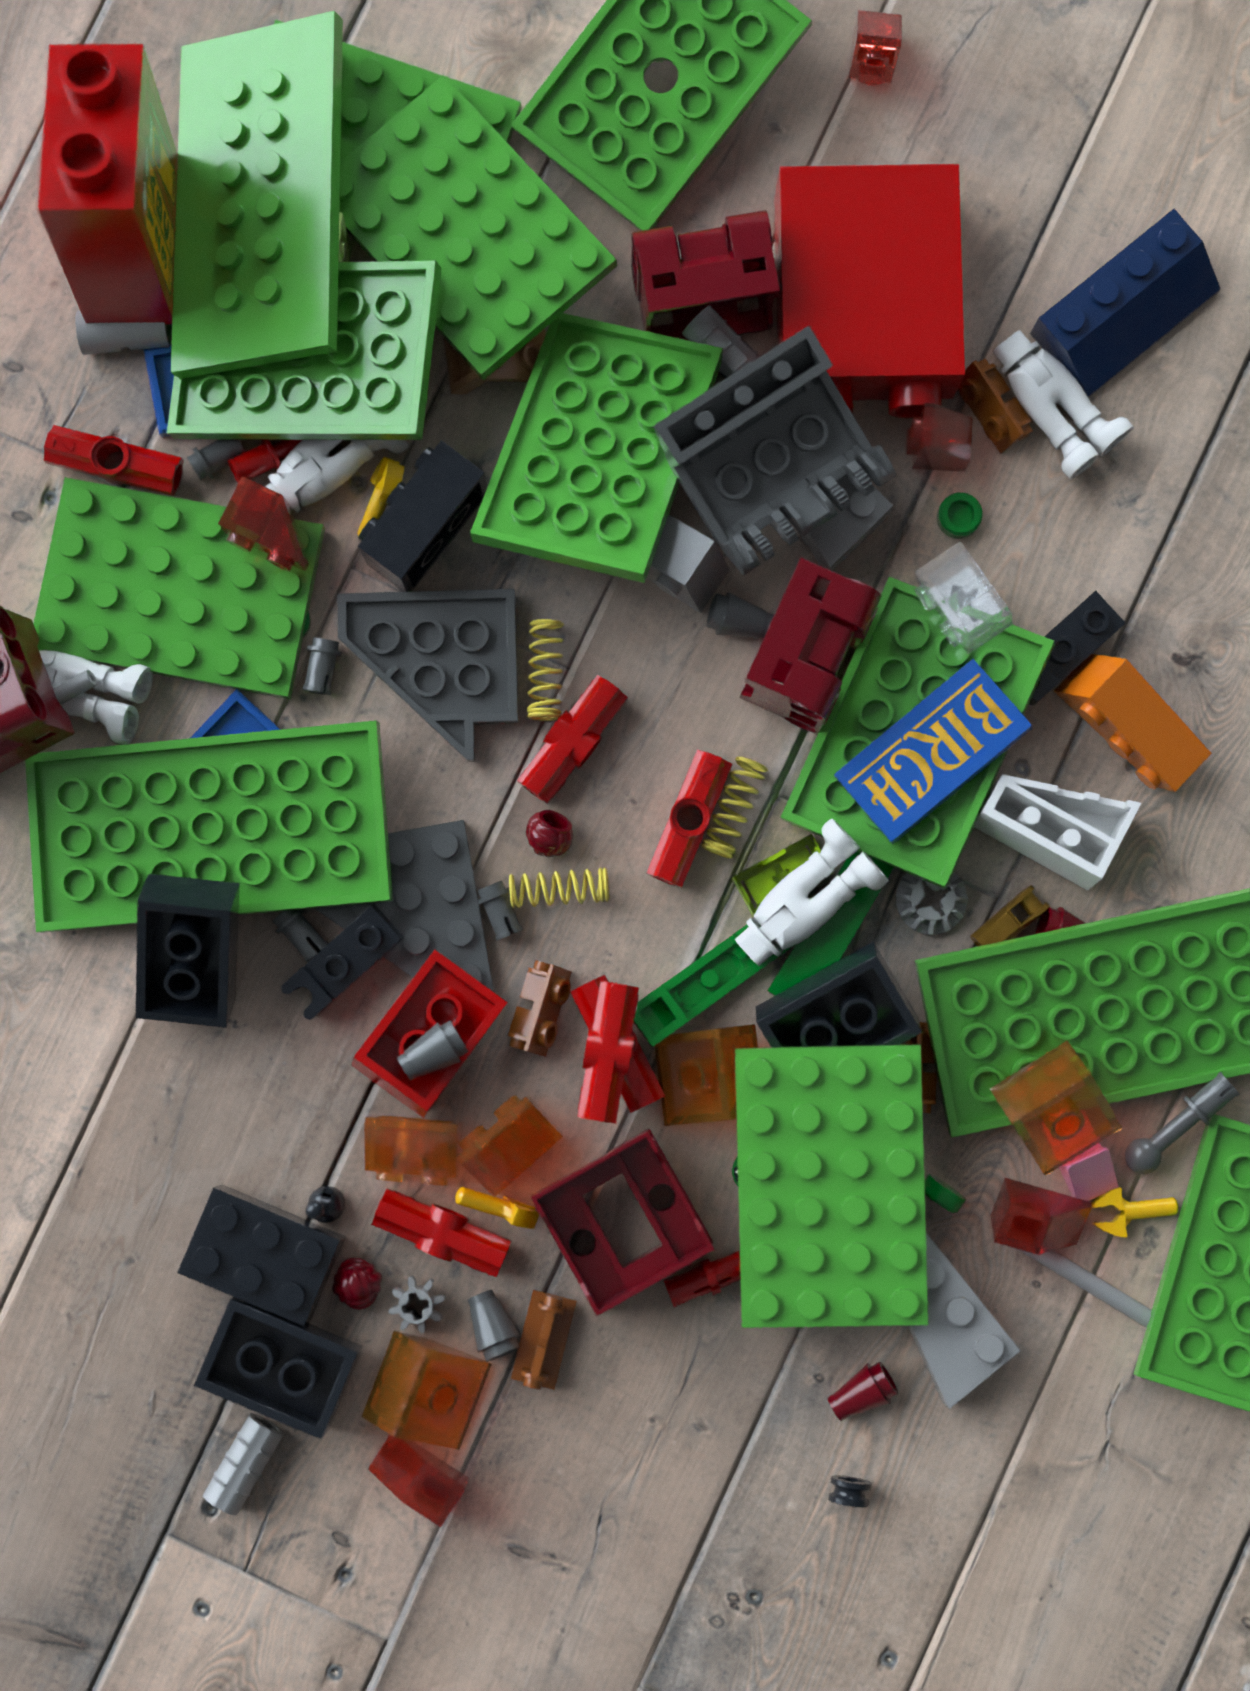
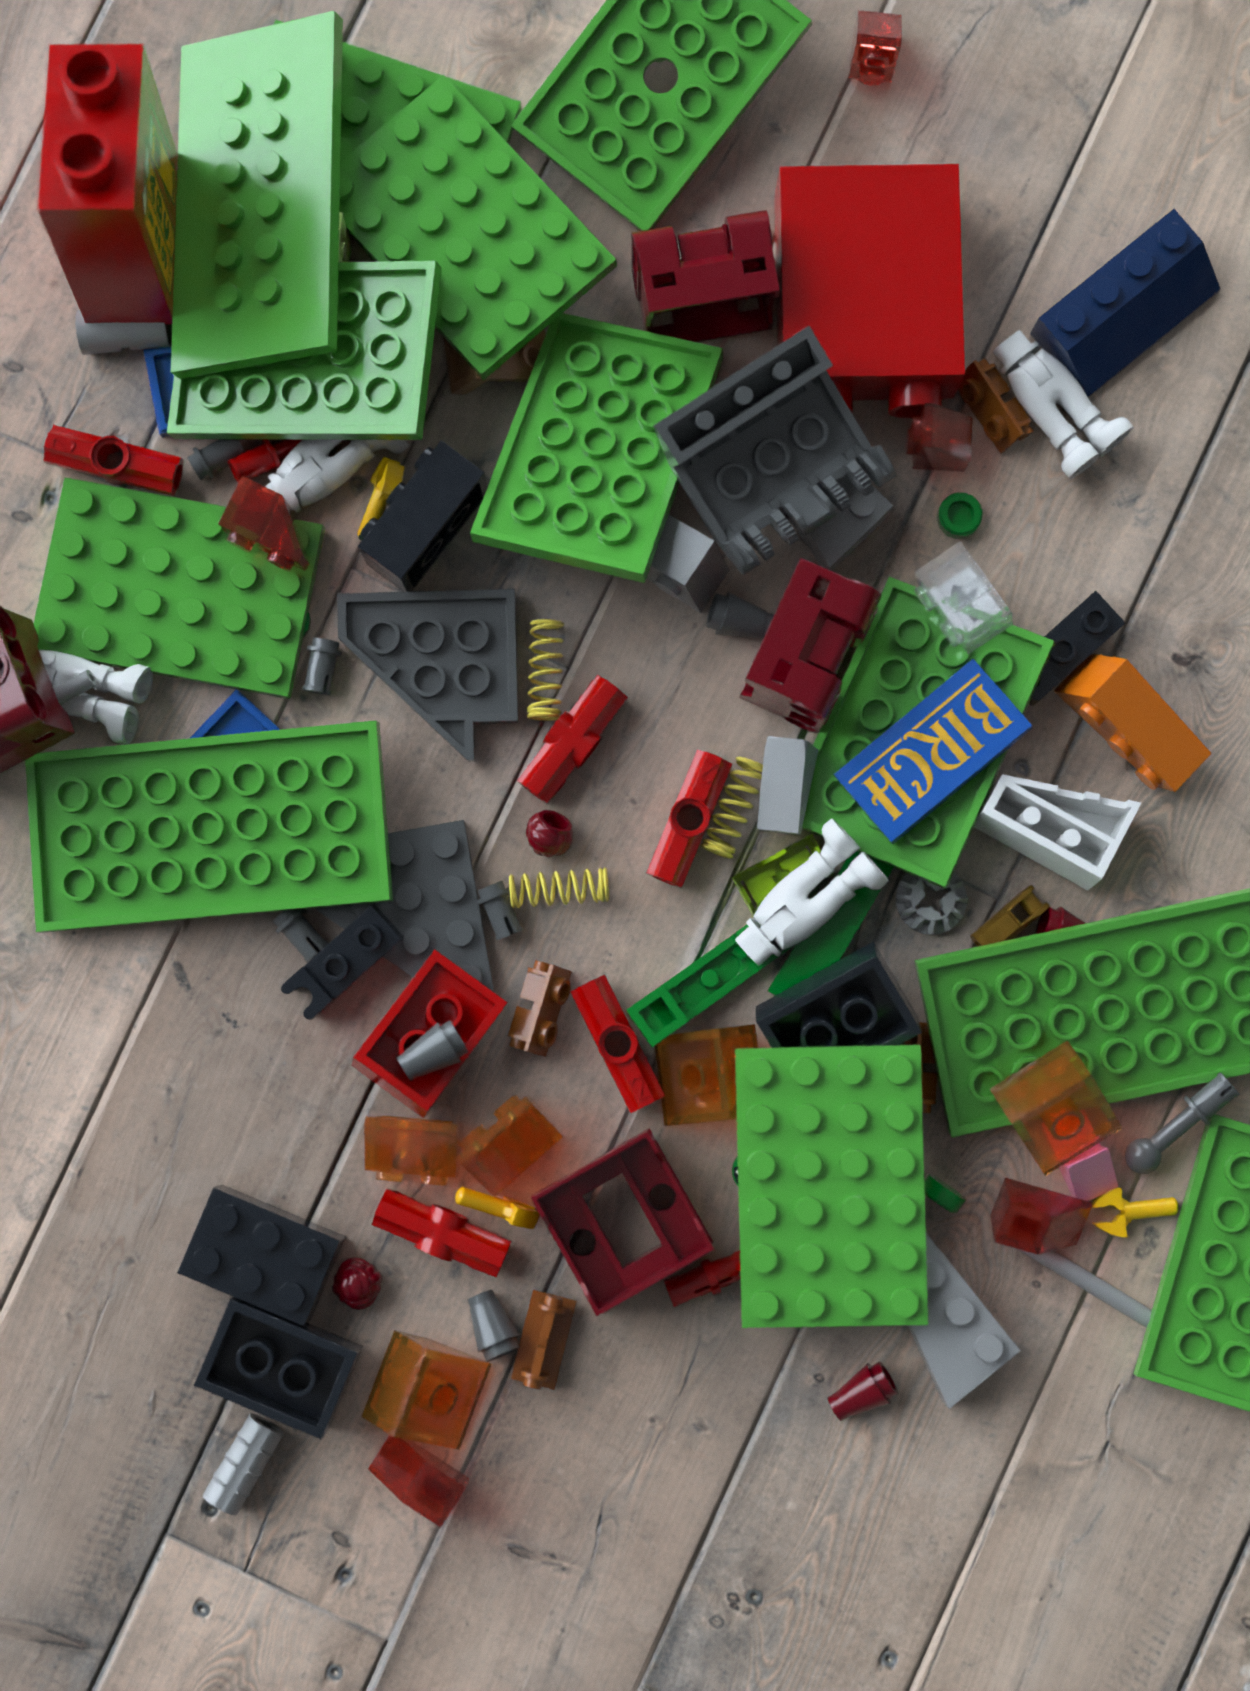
(186, 950): black brick -> none
(330, 1206): black hinge -> none
(410, 1315): light grey gear -> none
(608, 1052): red piece -> none
(713, 330): light grey axle -> none
(785, 784): none -> light grey slope
(849, 1491): black bush -> none

